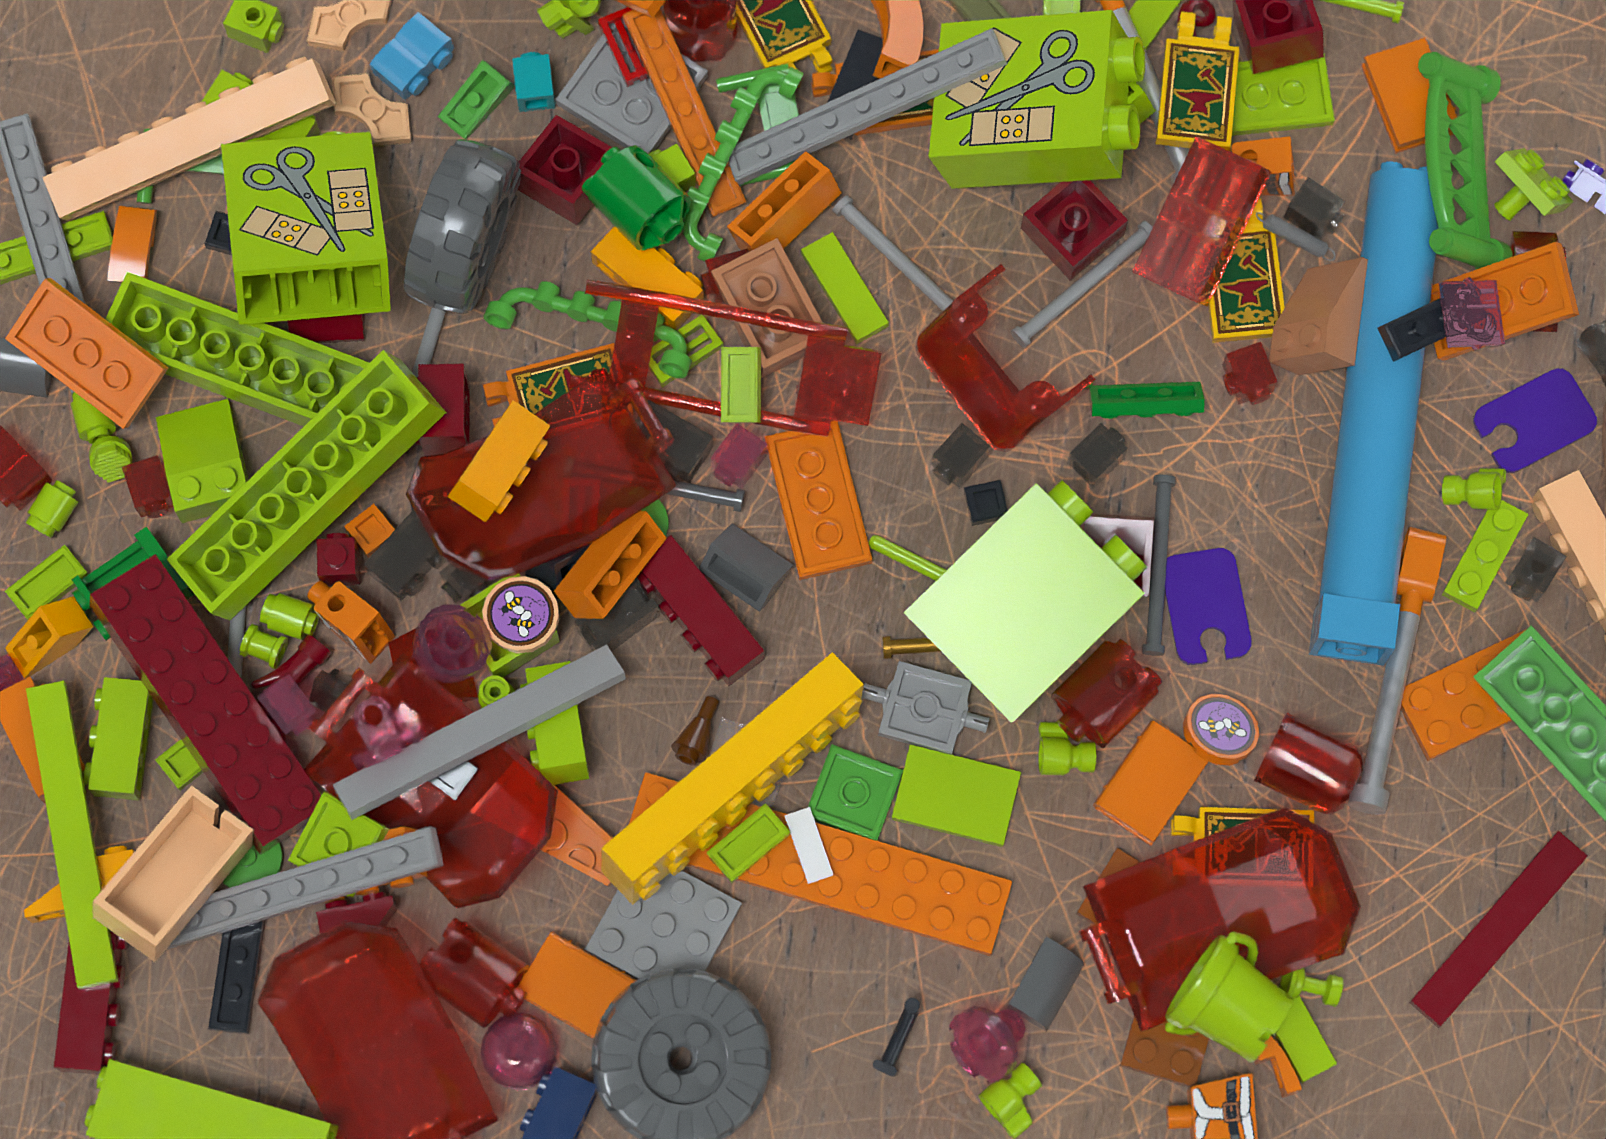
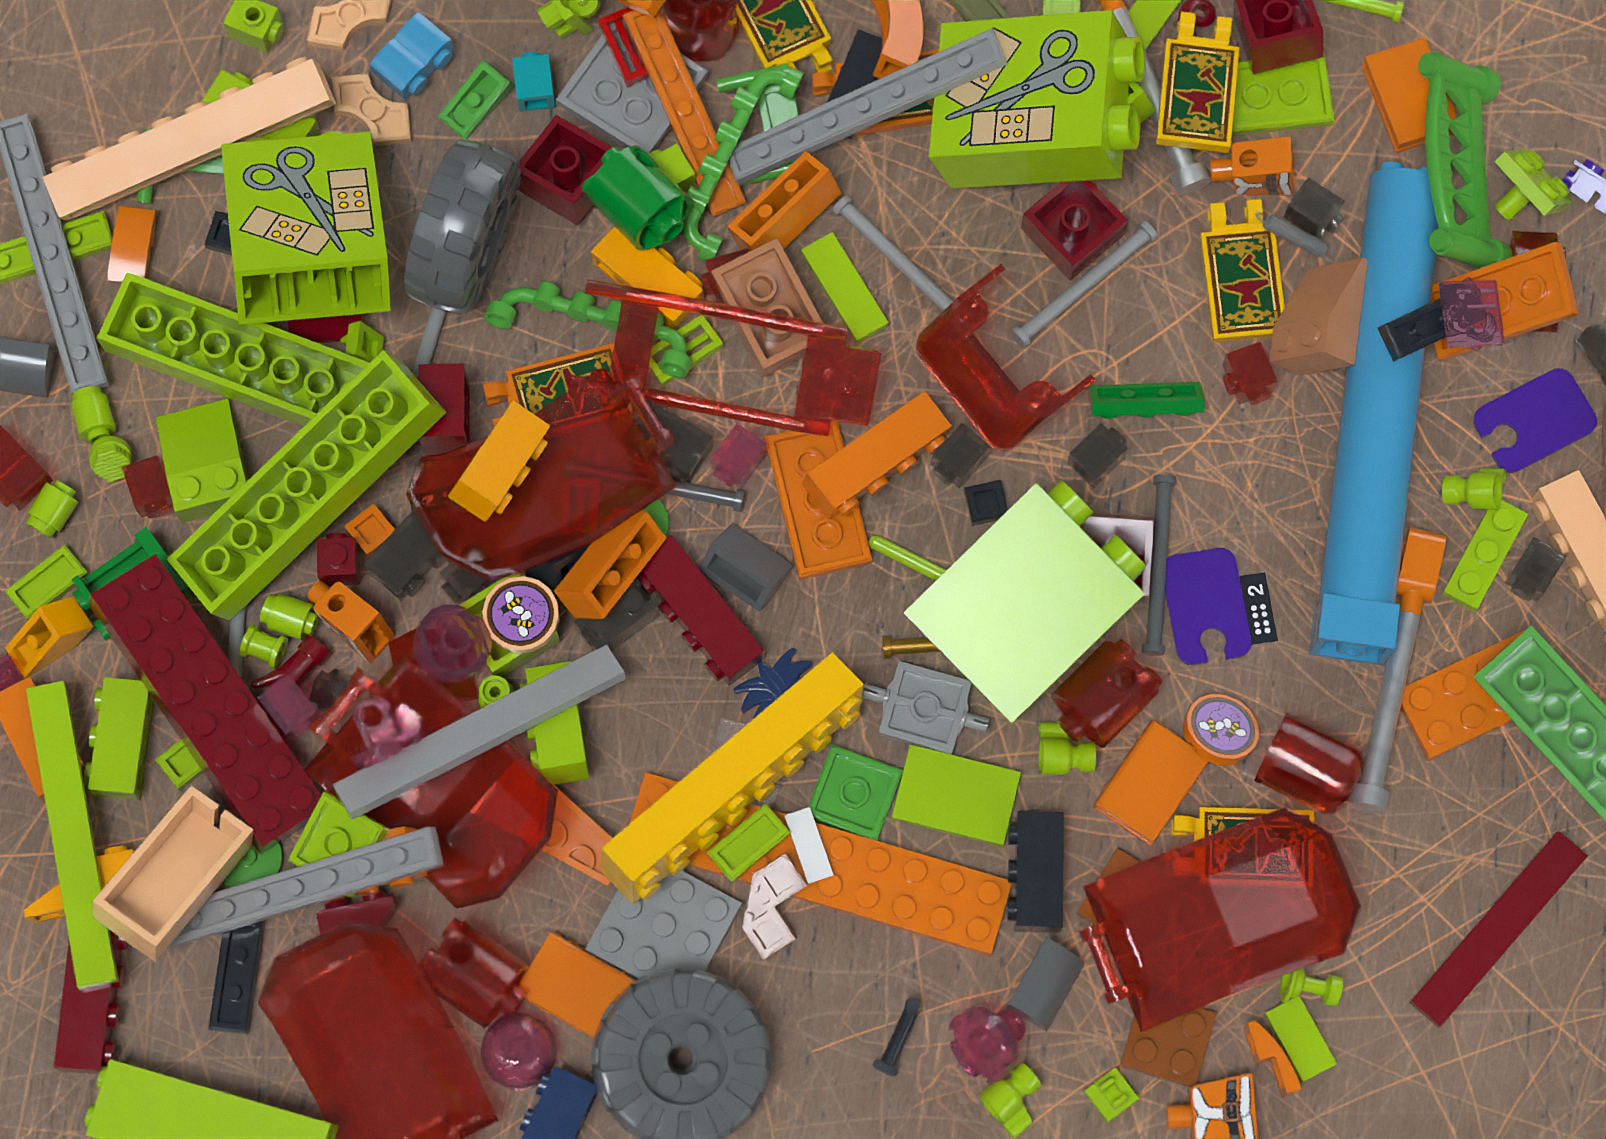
(86, 353): orange plate -> none
(362, 341): none -> lime tile
(455, 779): tile -> none
(693, 742): reddish brown cone -> none
(741, 384): lime tile -> none
(762, 918): none -> tile
(772, 682): none -> dark blue piece
(876, 456): none -> orange brick
(1036, 871): none -> black brick
(1111, 1095): none -> lime tile
(1201, 221): clear red brick -> none
(1229, 999): lime piece -> none
(1258, 608): none -> black sticker

